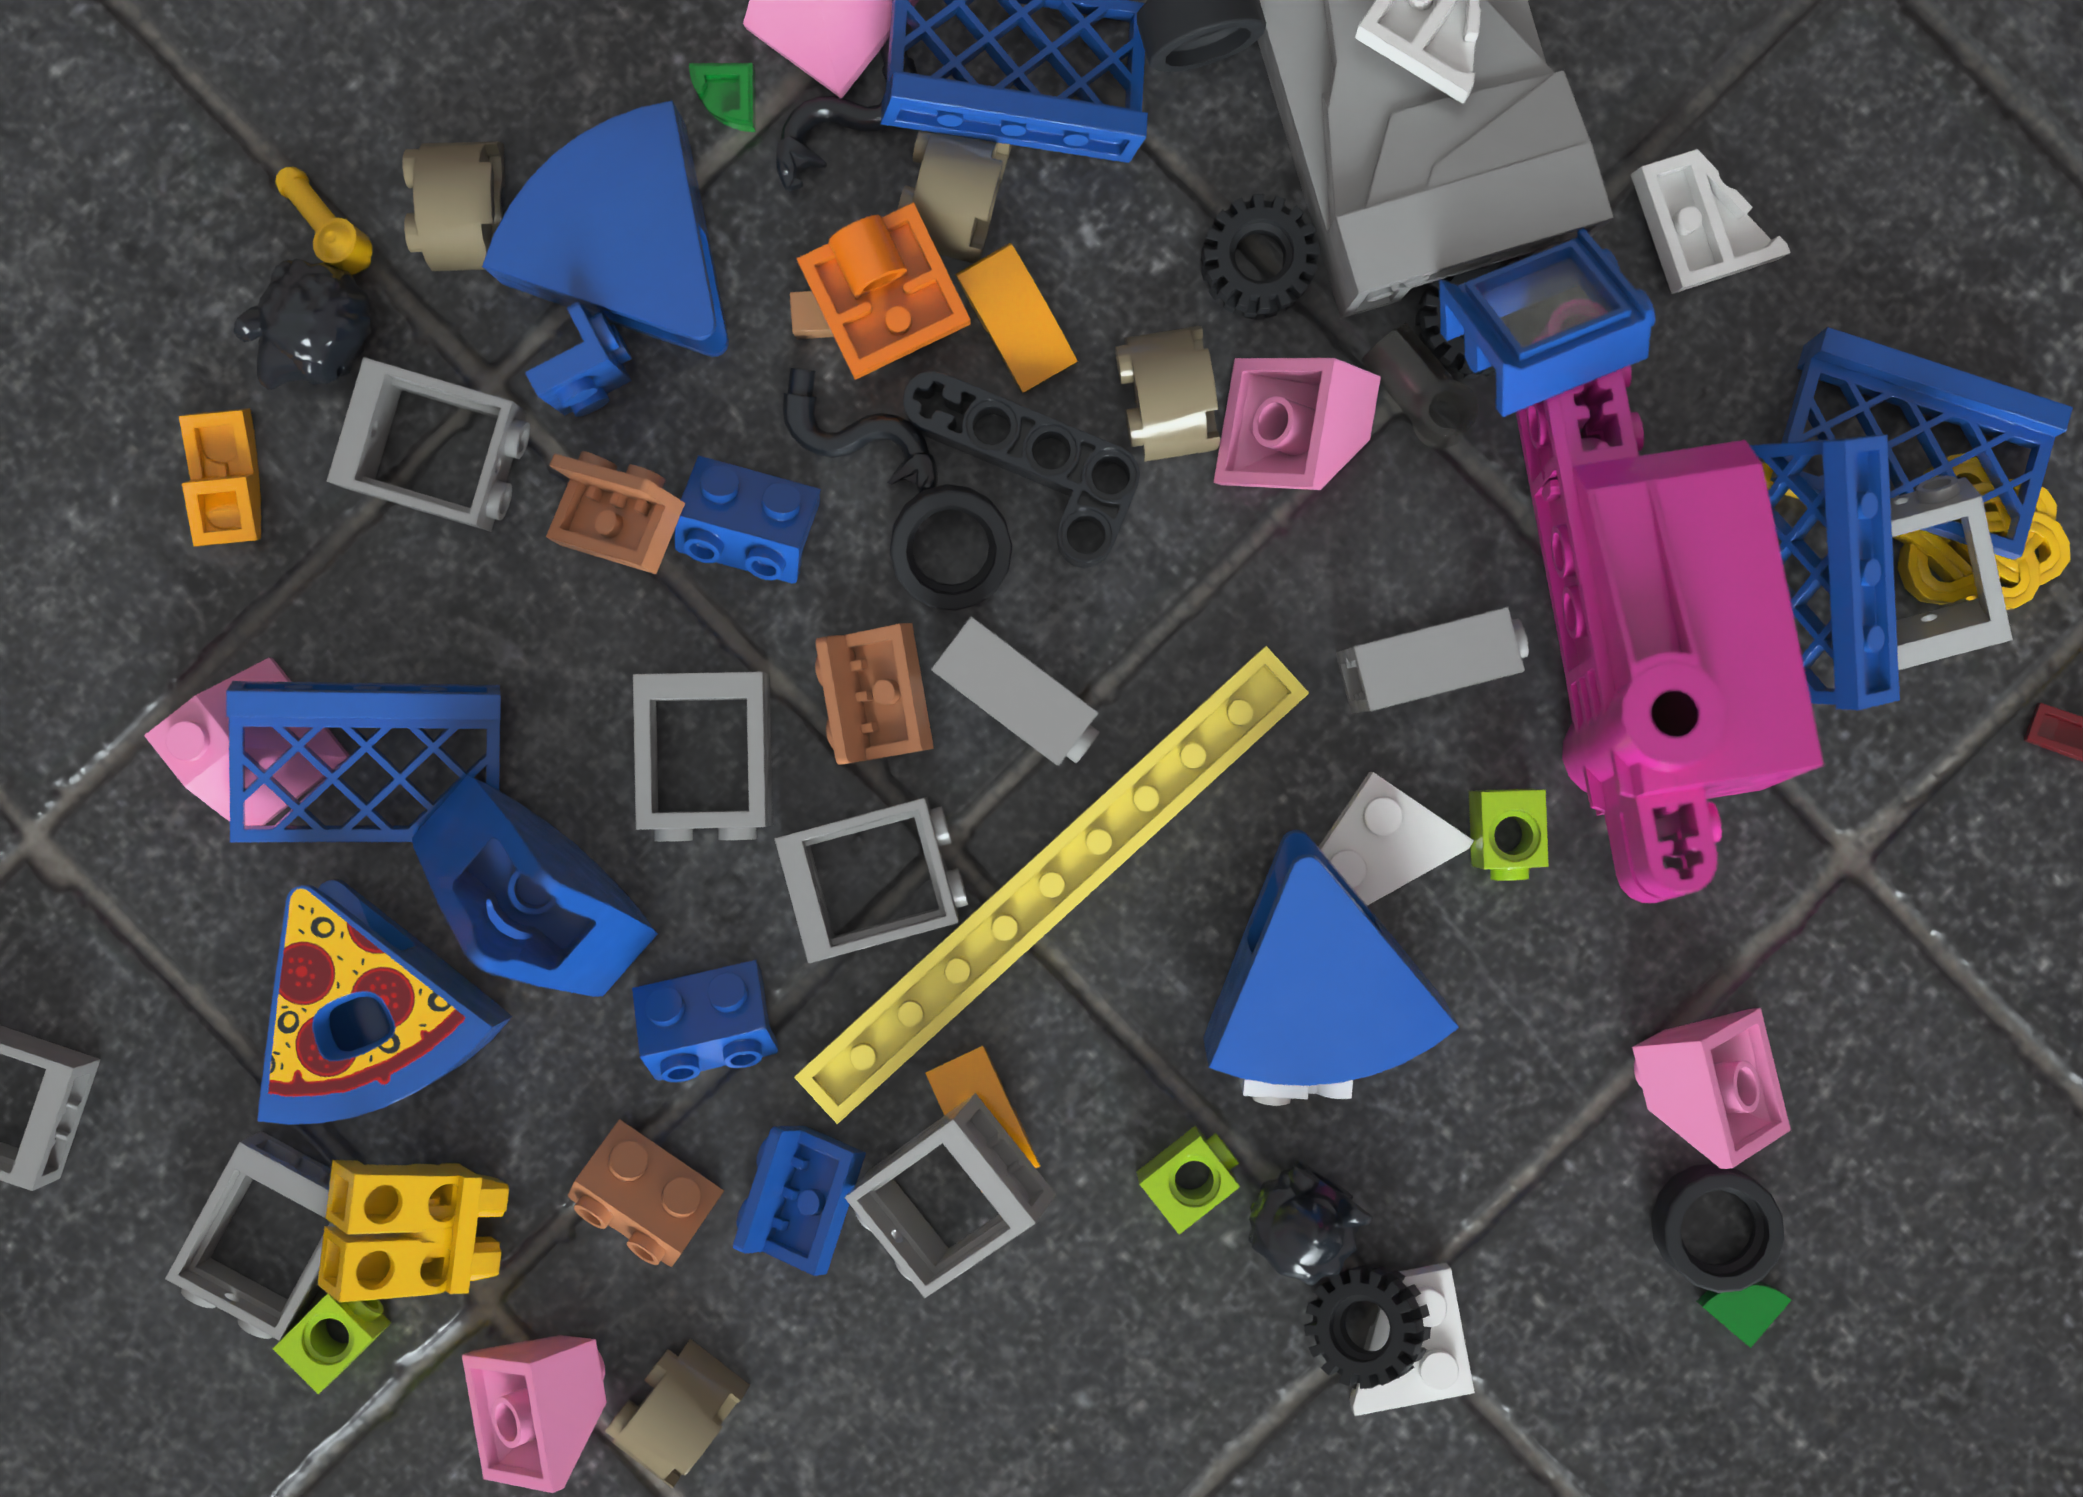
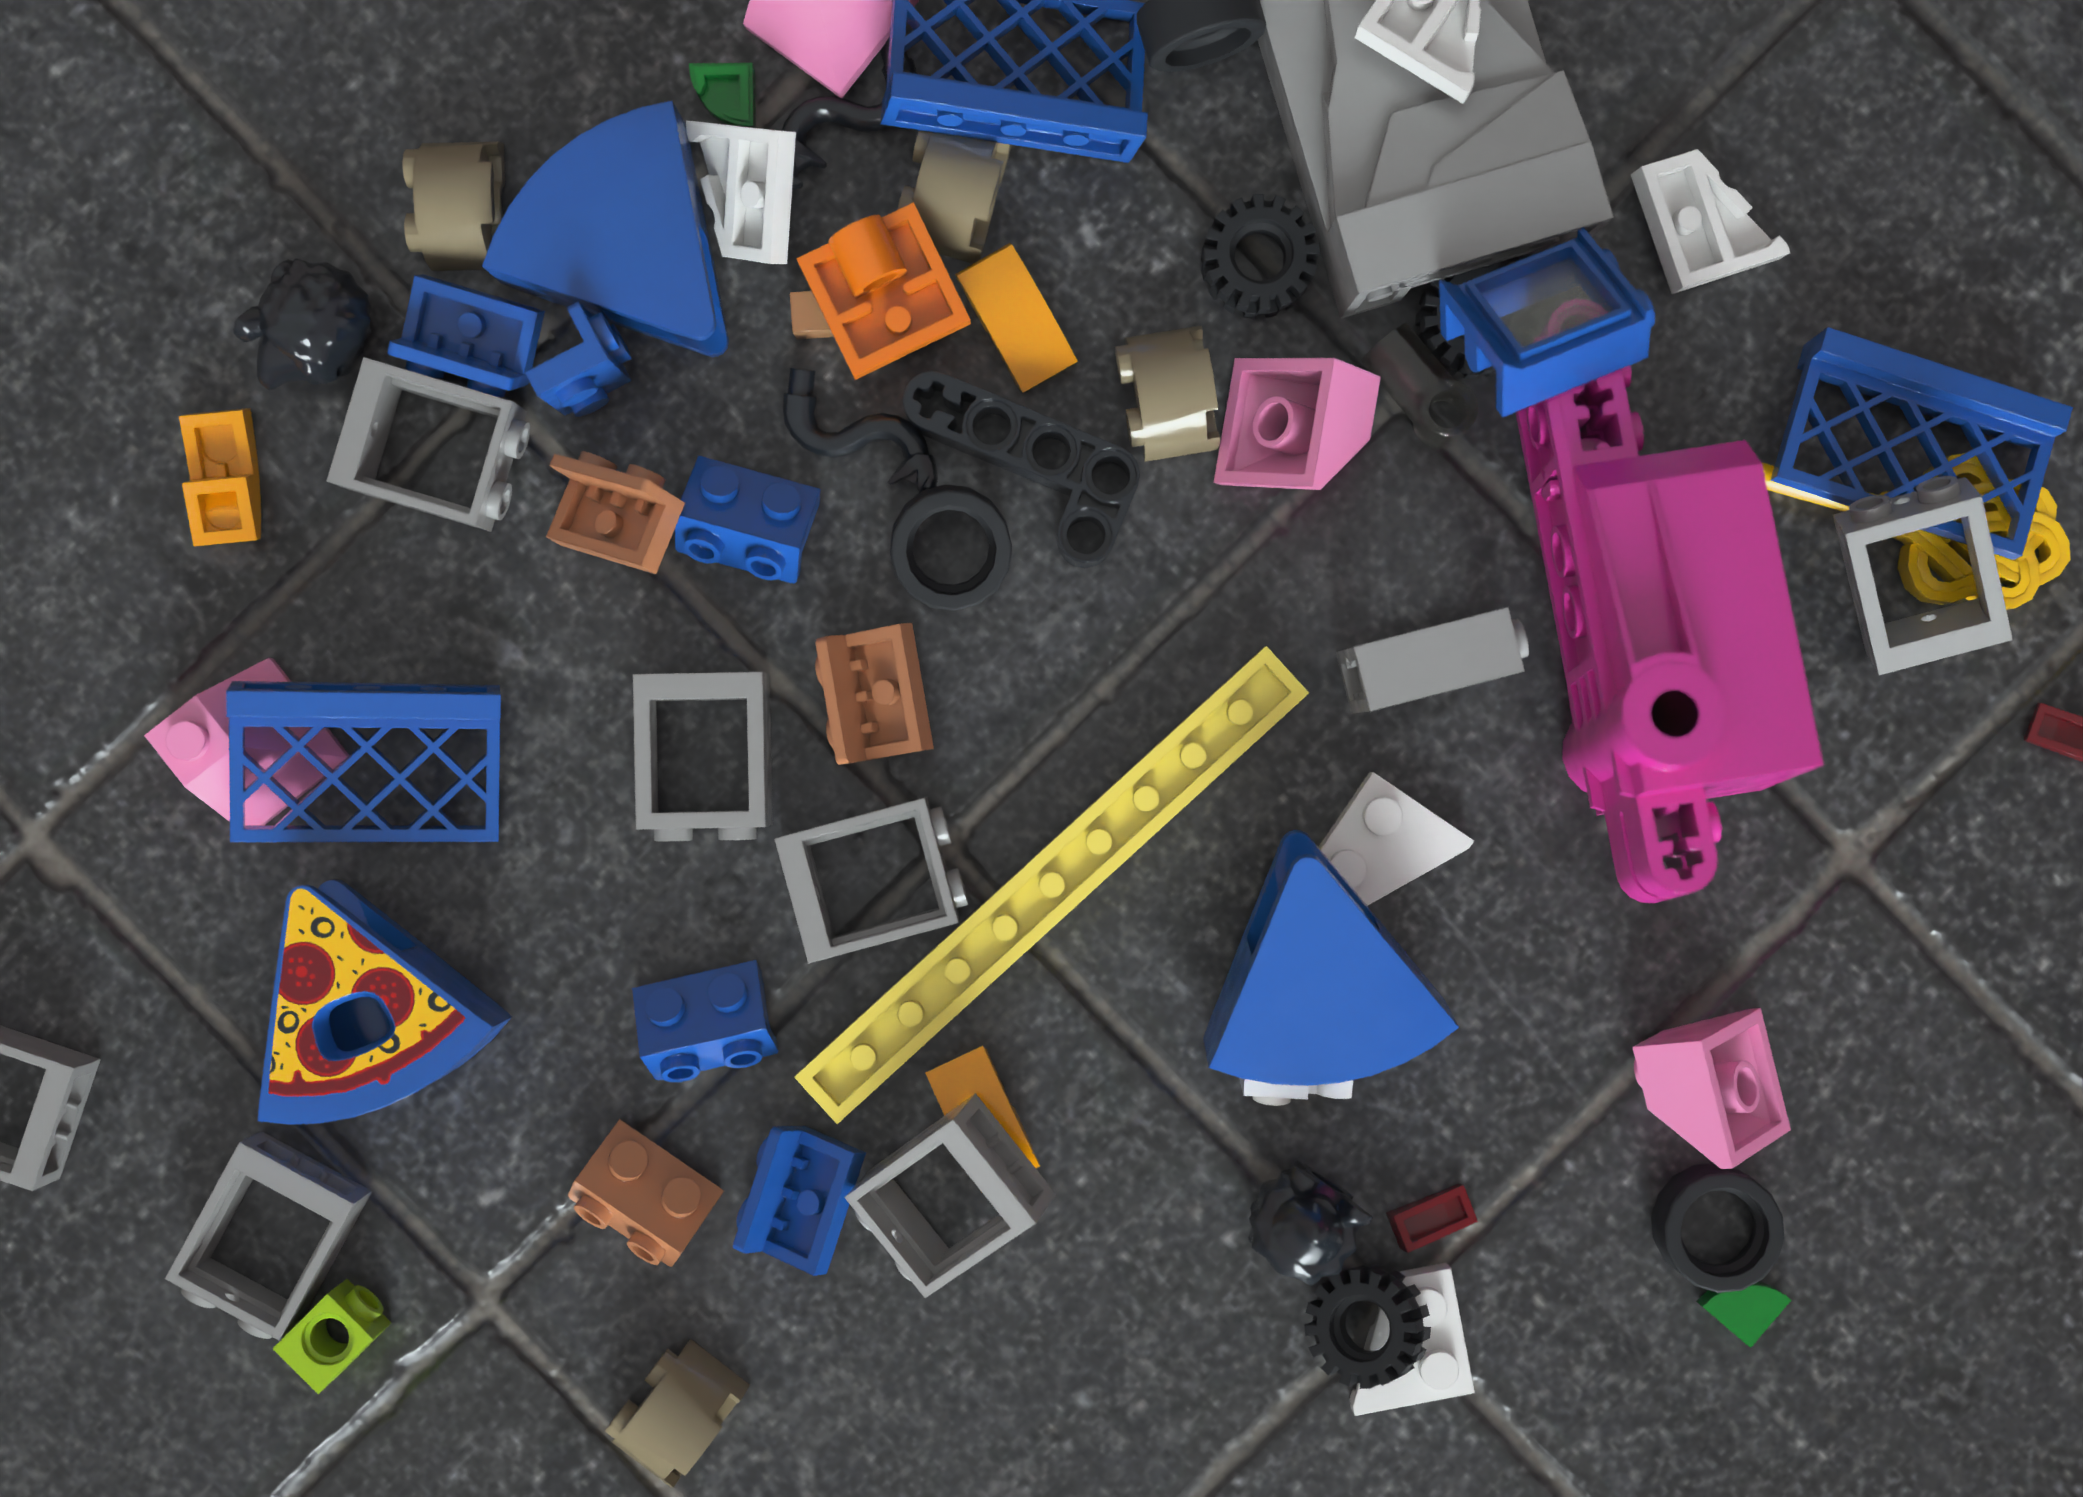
(335, 238): yellow piece -> none
(407, 1230): yellow hips -> none
(468, 336): none -> blue bracket
(527, 895): blue piece -> none
(534, 1408): bright pink slope -> none
(748, 188): none -> white wing
(1017, 693): light grey window -> none
(1186, 1206): lime brick -> none
(1431, 1218): none -> dark red piece
(1487, 810): lime brick -> none
(1855, 570): blue fence -> none

